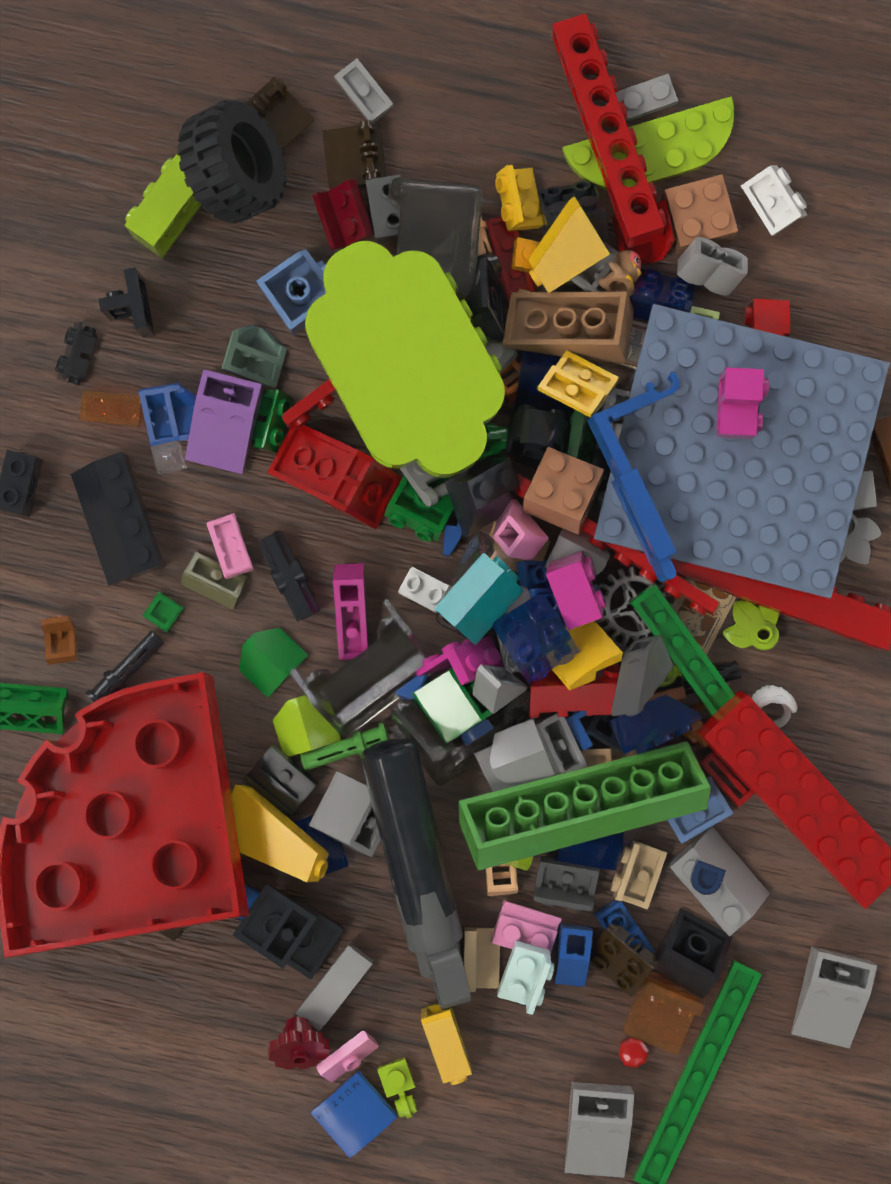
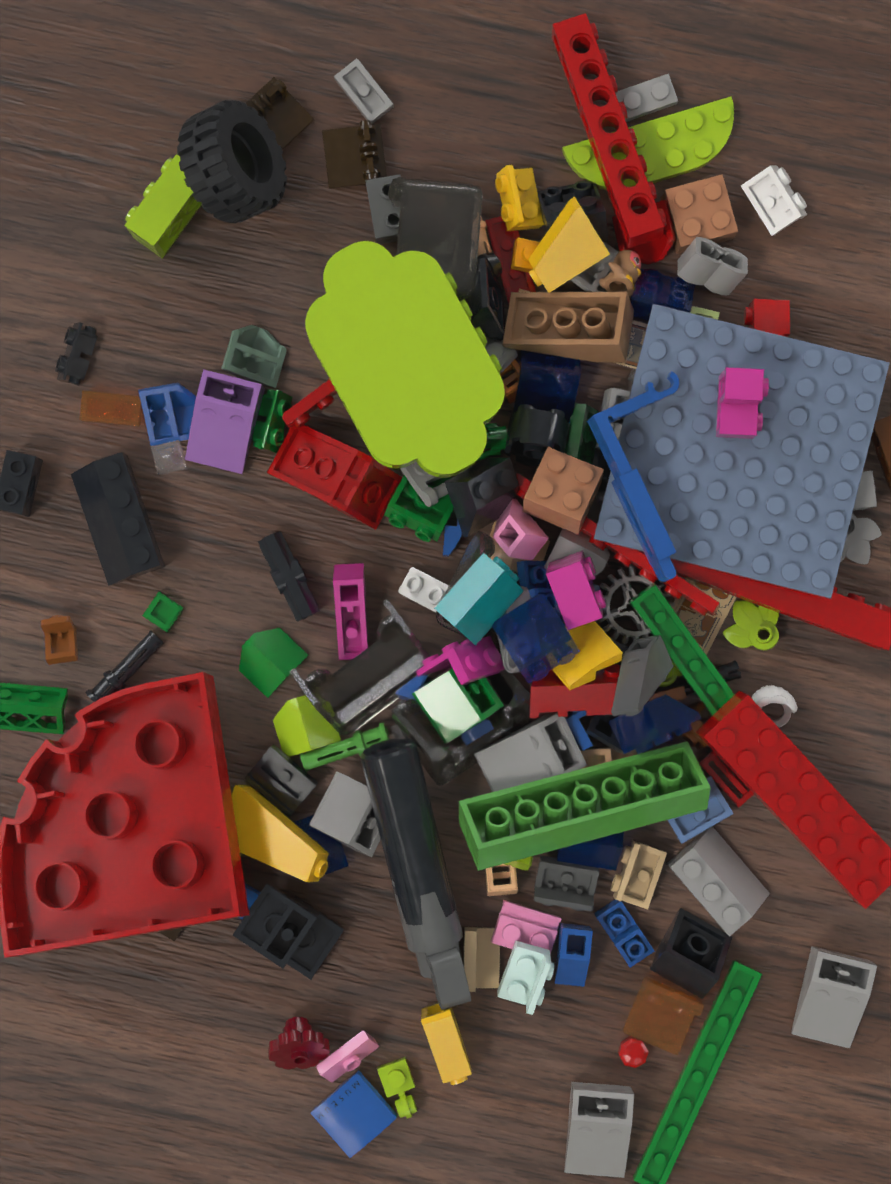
(132, 304): black bracket -> none
(207, 579): olive slope -> none
(229, 546): bright pink plate -> none
(280, 283): medium blue hinge -> none
(334, 986): light grey slope -> none
(343, 215): dark red bracket -> none
(496, 687): light grey slope -> none
(520, 755): light grey slope -> none
(578, 384): yellow slope -> none
(620, 961): dark brown hinge -> none
(706, 877): dark blue tile -> none

